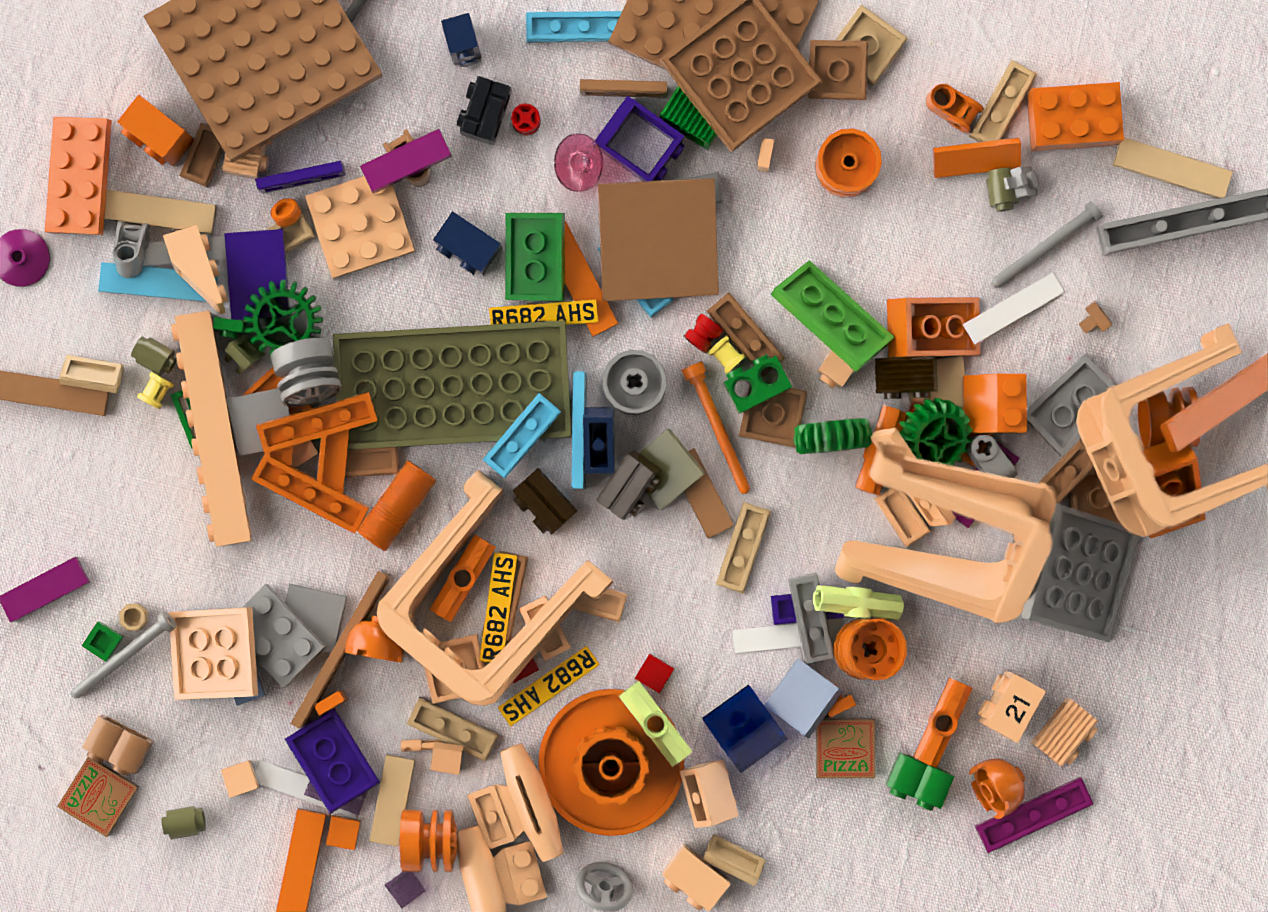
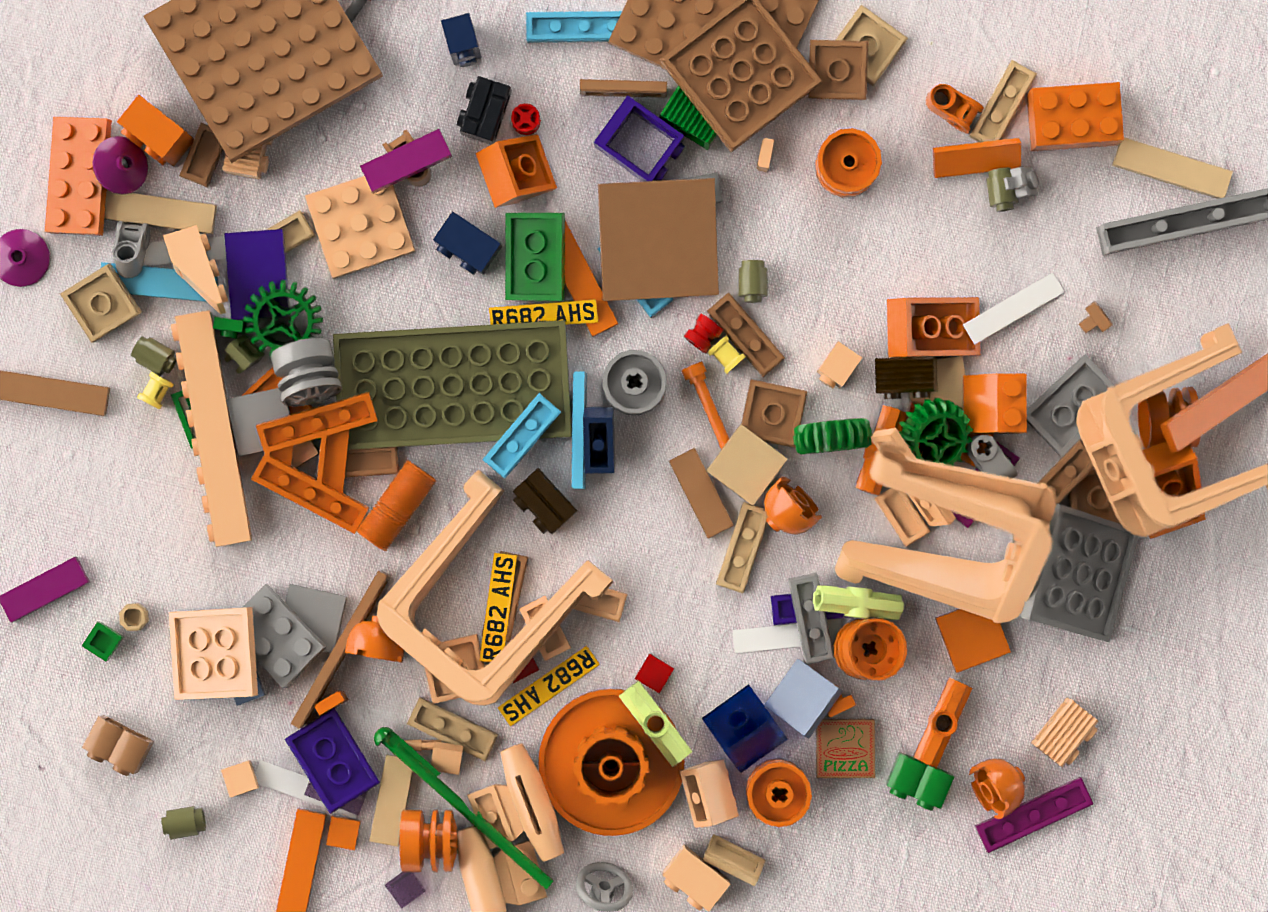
(91, 374): tan tile -> none
(98, 796): medium nougat tile -> none
(100, 302): none -> tan tile
(109, 167): none -> magenta dish
(165, 622): light grey bar -> none
(285, 212): orange tile -> none
(300, 177): dark purple tile -> none
(429, 774): none -> green bar
(452, 595): orange piece -> none
(516, 170): none -> orange slope
(569, 162): clear pink dish -> none
(630, 485): brick -> none
(677, 468): olive tile -> none
(746, 464): none -> tan tile
(753, 281): none -> olive brick
(759, 390): green brick -> none
(783, 809): none -> orange wheel
(790, 508): none -> orange cylinder
(832, 316): bright green plate -> none
(971, 638): none -> orange tile
(1010, 705): light nougat brick -> none
(1090, 213): light grey bar -> none

